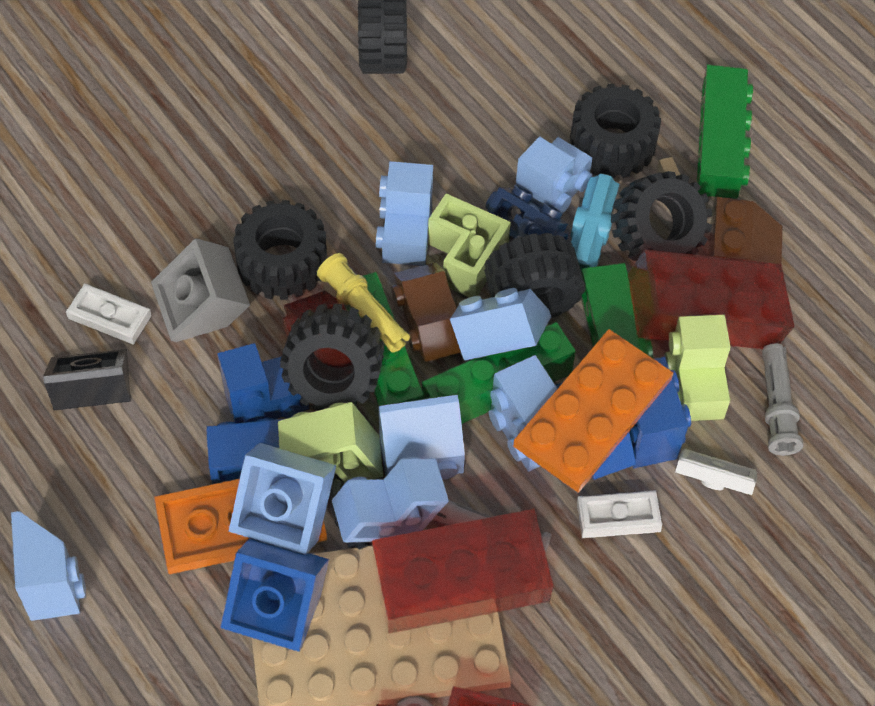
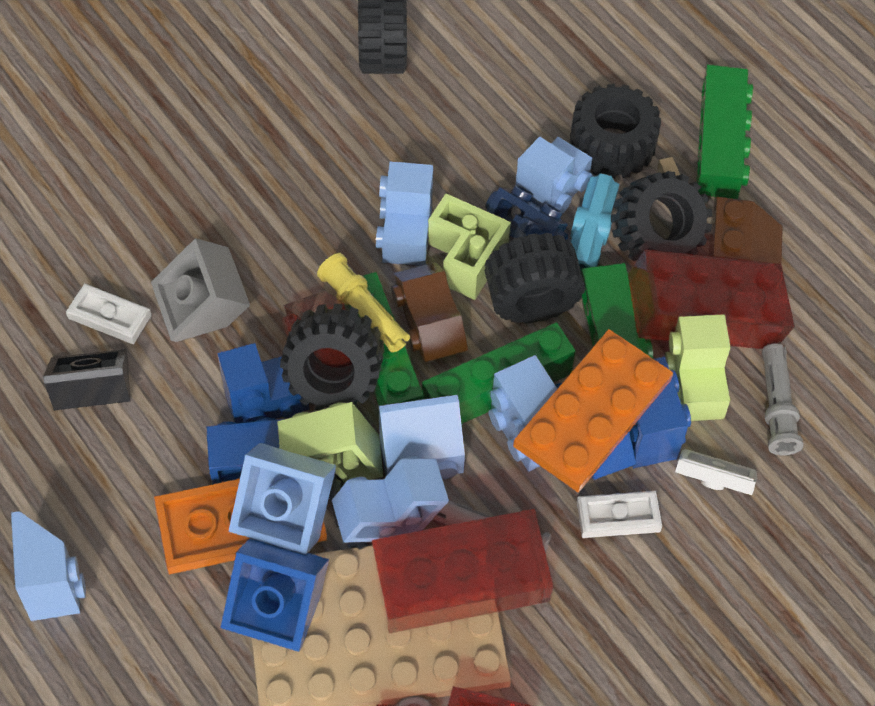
(280, 226): black tyre -> none
(499, 323): light blue slope -> none

